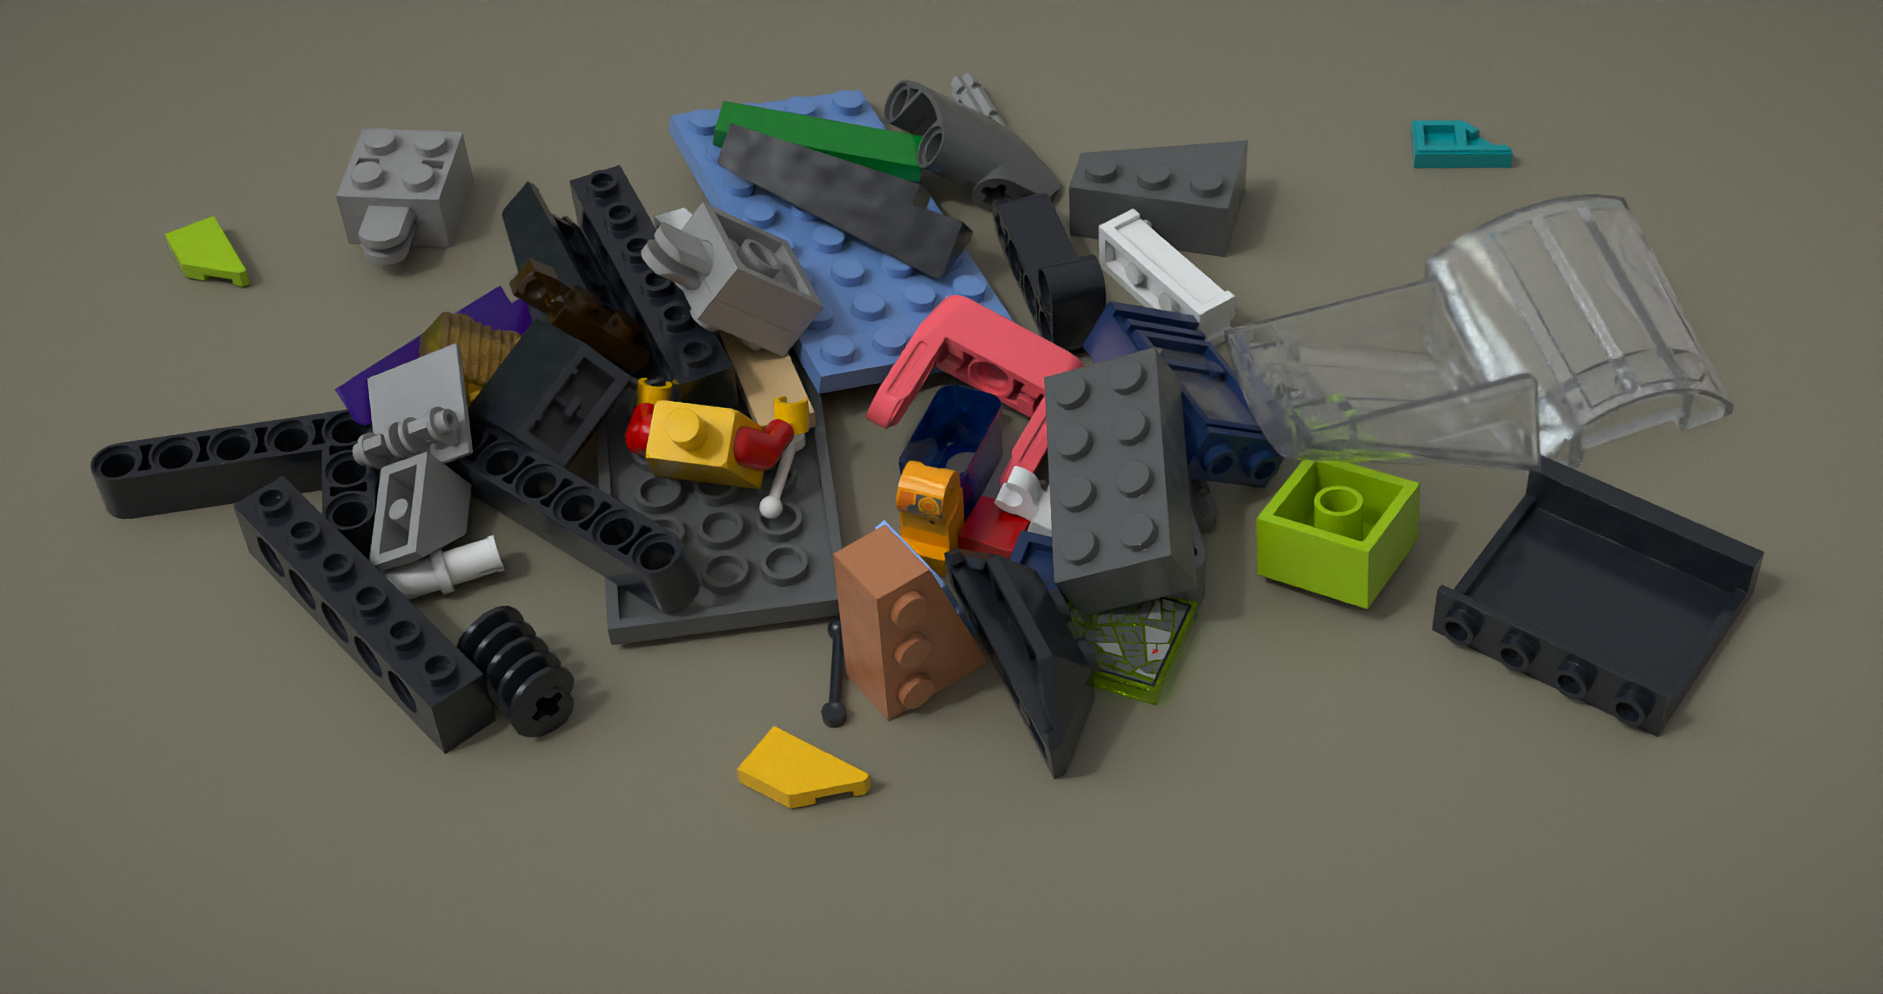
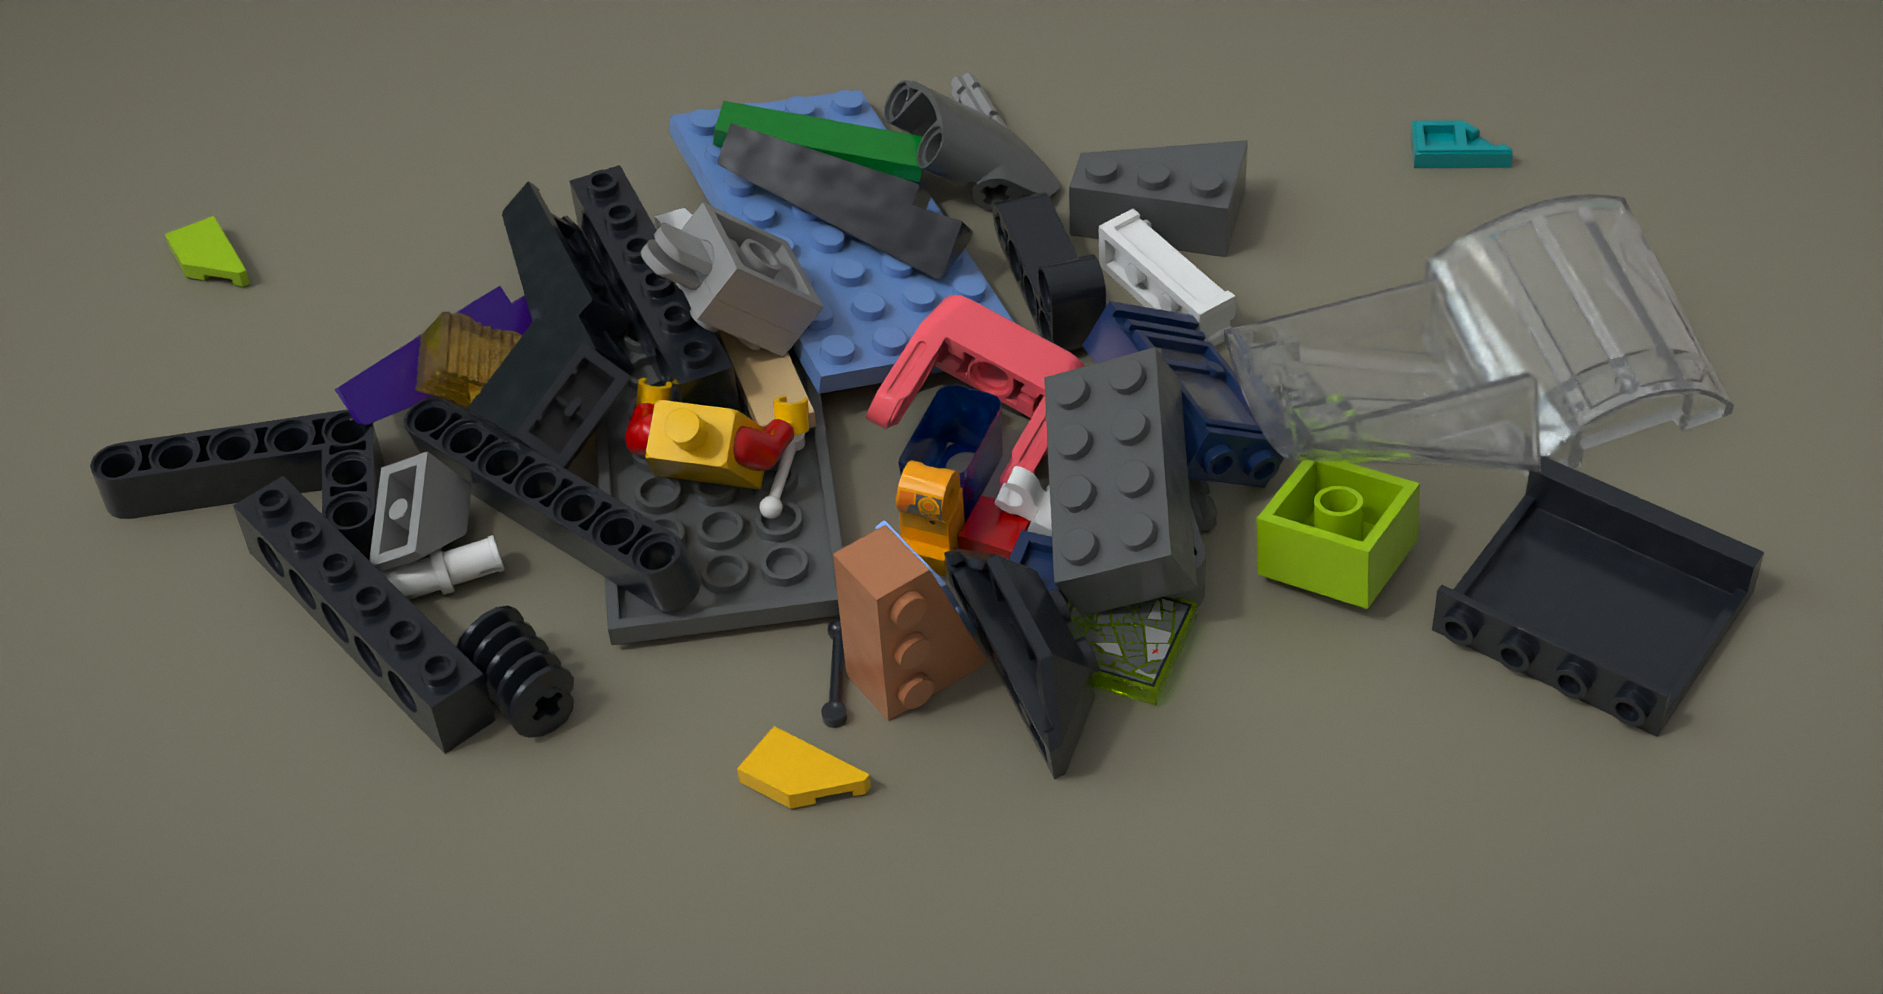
(404, 191): light grey brick -> none
(417, 411): light grey hinge -> none
(581, 315): dark brown hinge -> none

